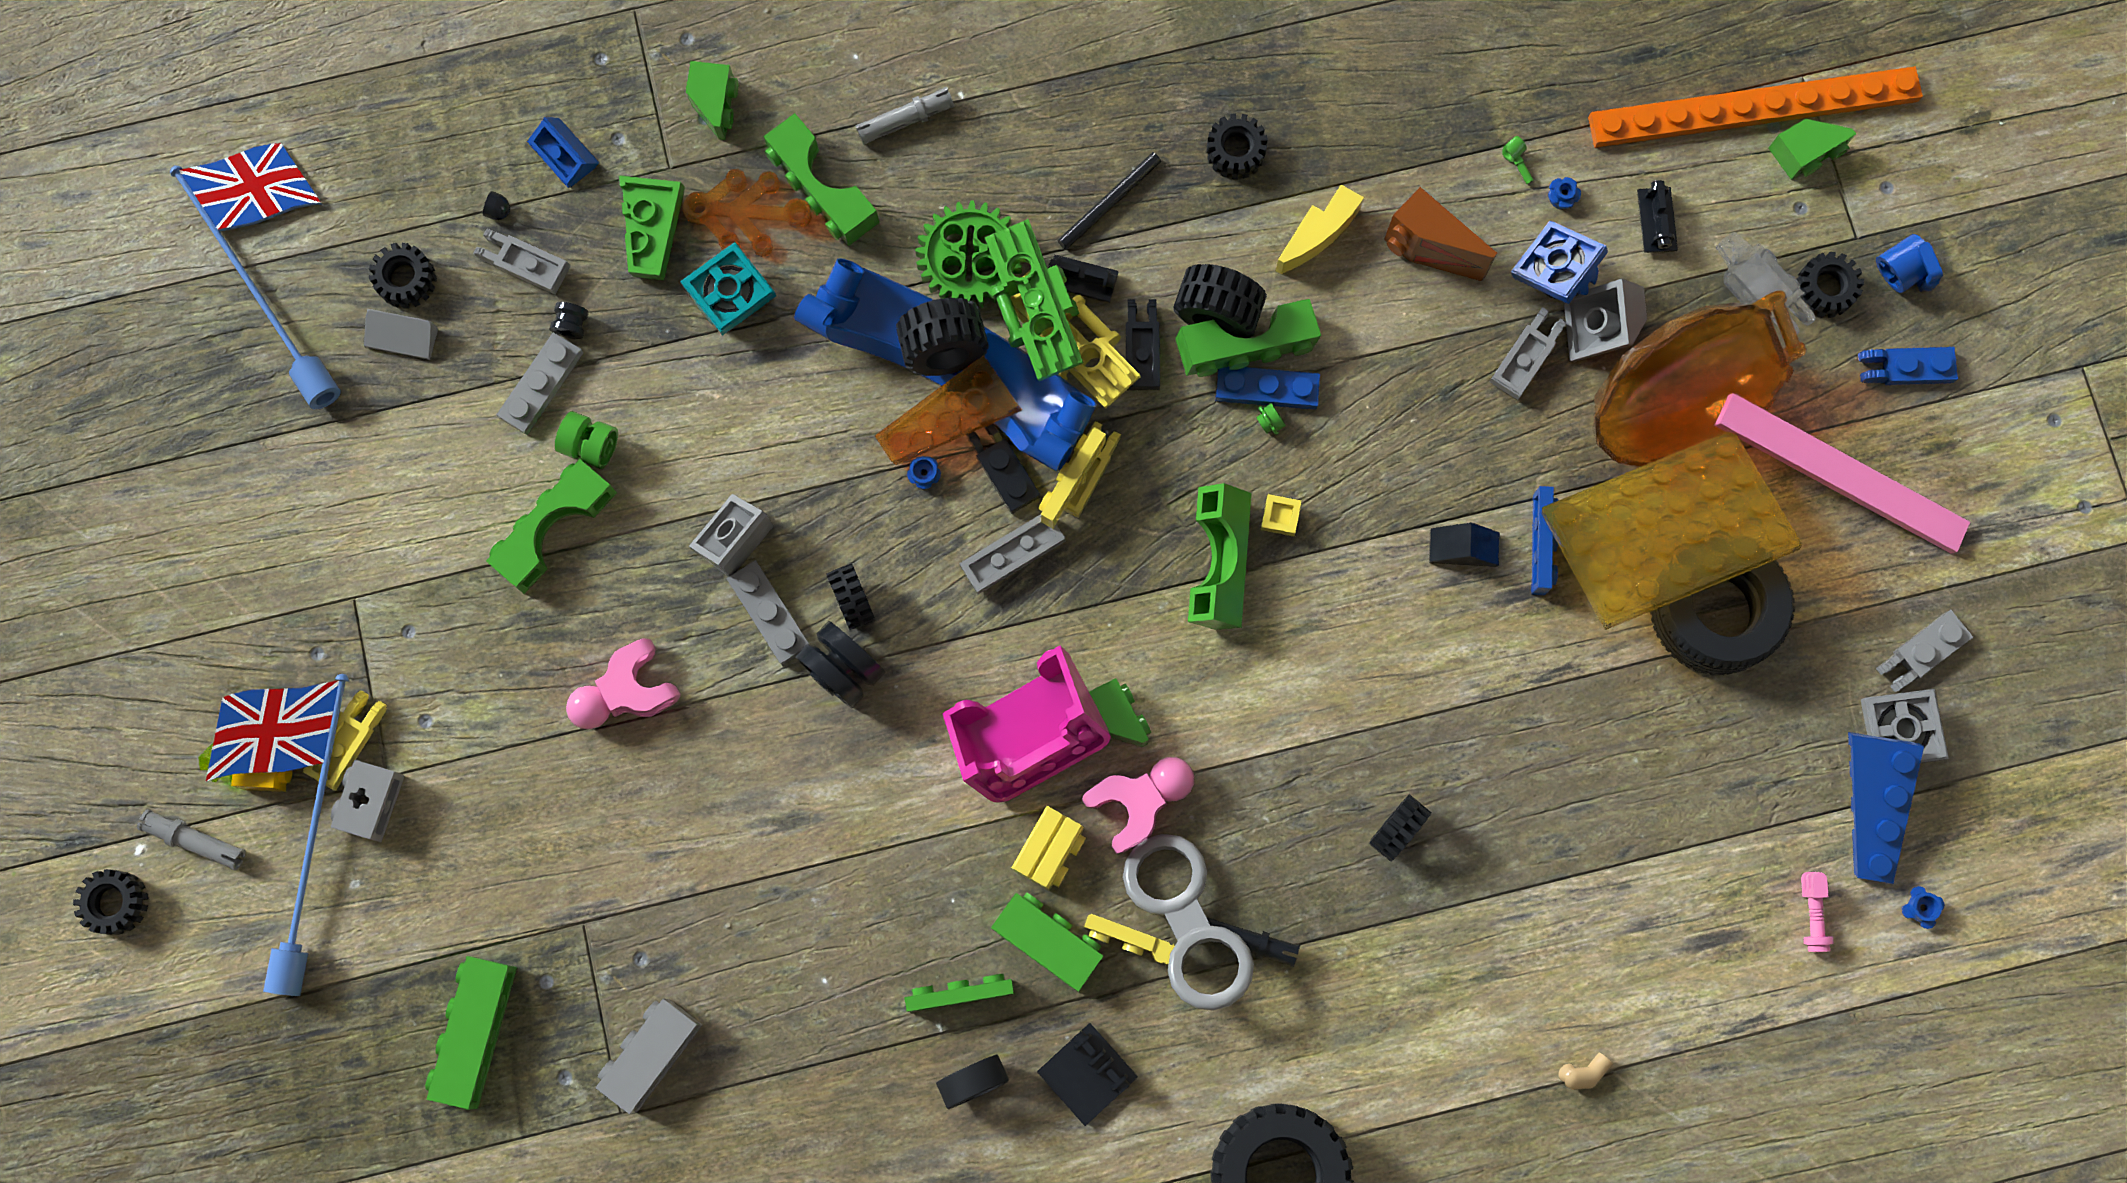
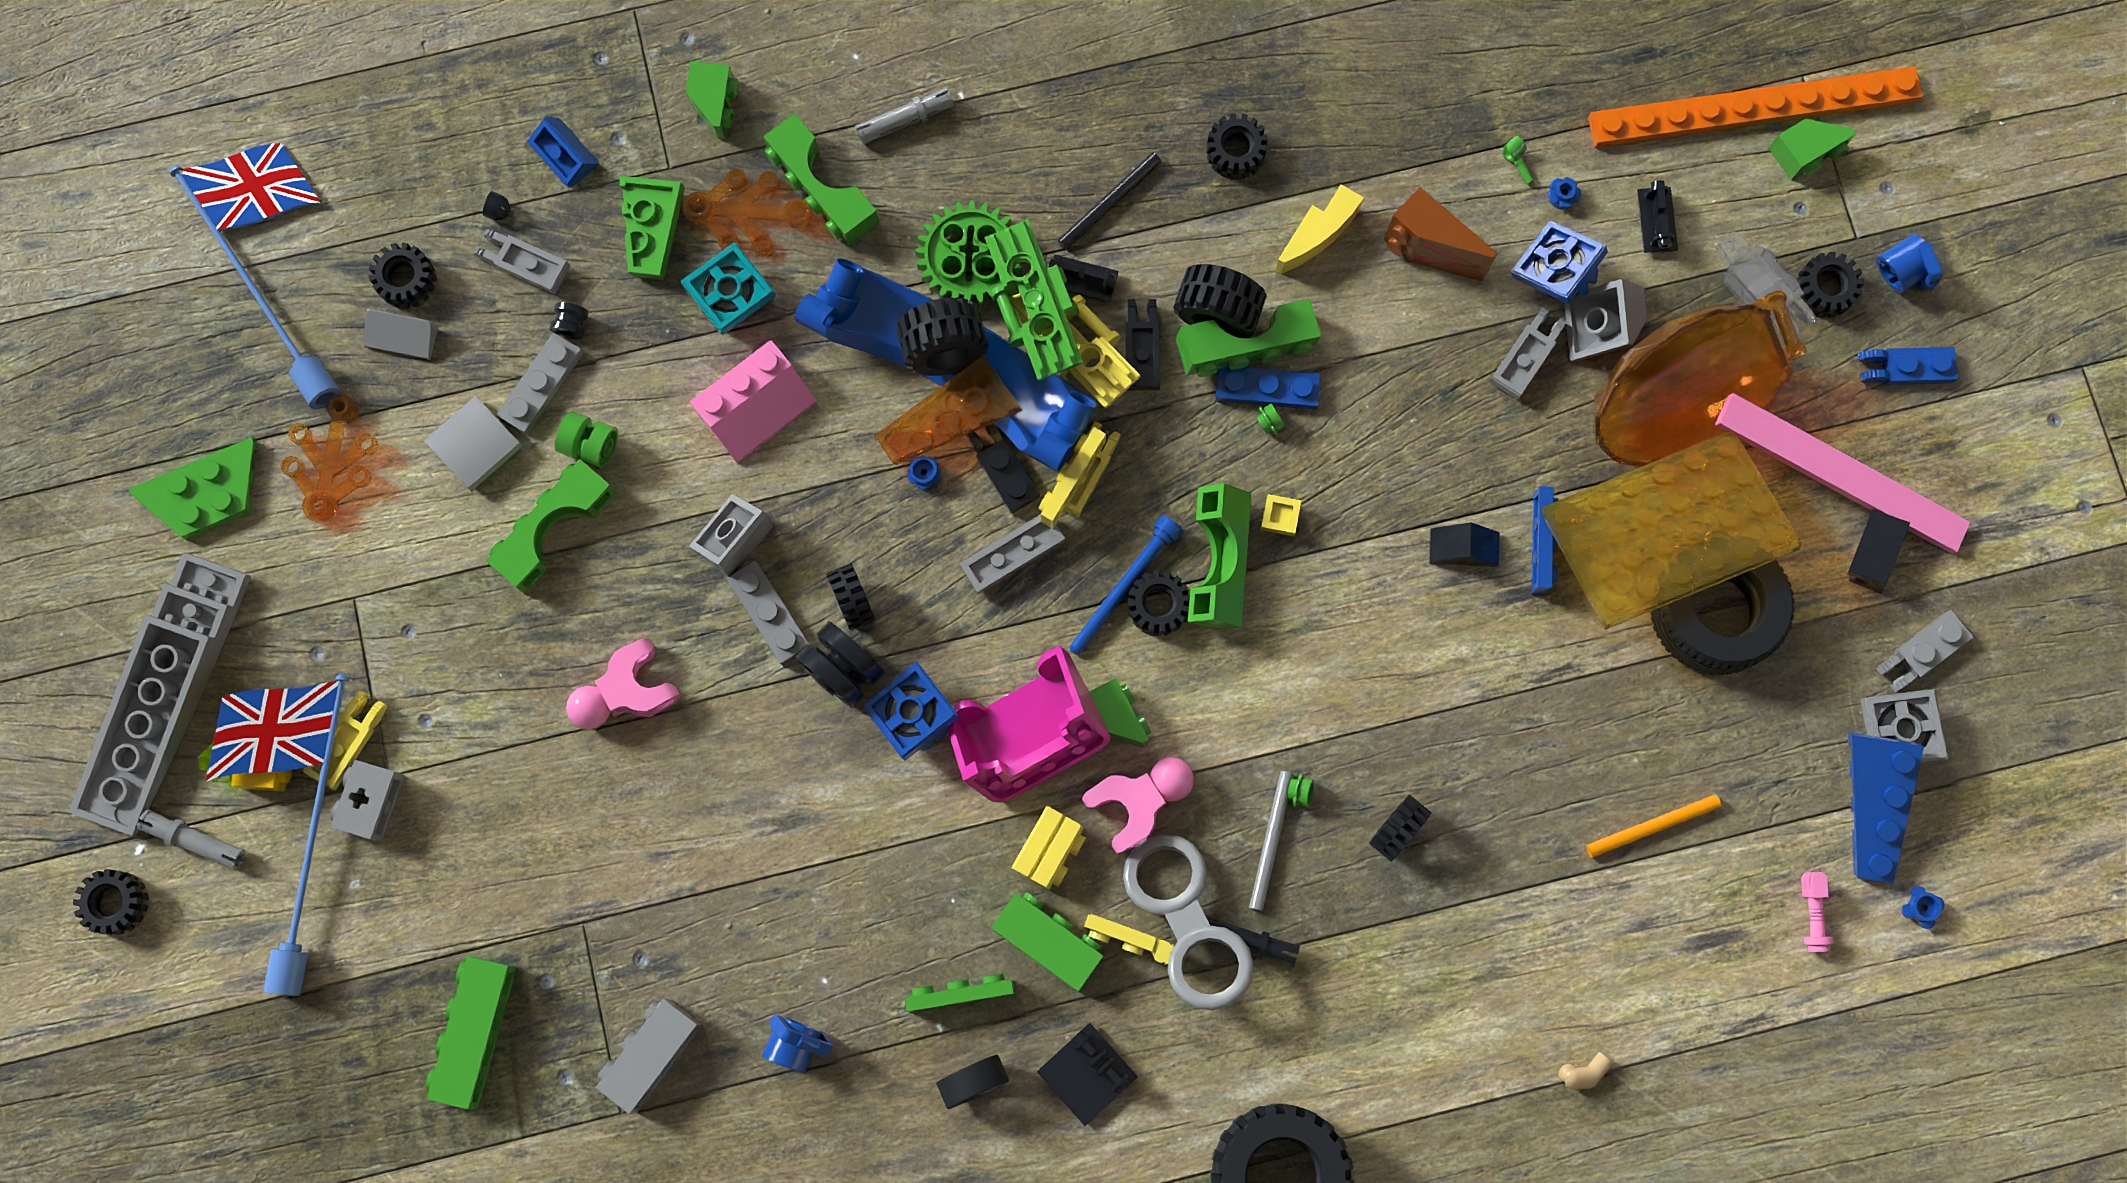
(158, 692): none -> light grey slope
(203, 491): none -> bright green wing
(330, 463): none -> clear orange plant
(473, 443): none -> light grey slope
(753, 401): none -> bright pink slope
(794, 1044): none -> blue piece
(912, 712): none -> blue piece
(1164, 533): none -> blue piece
(1167, 584): none -> black tyre
(1271, 842): none -> light grey bar
(1301, 791): none -> bright green plate
(1653, 826): none -> light orange bar
(1877, 551): none -> black hinge

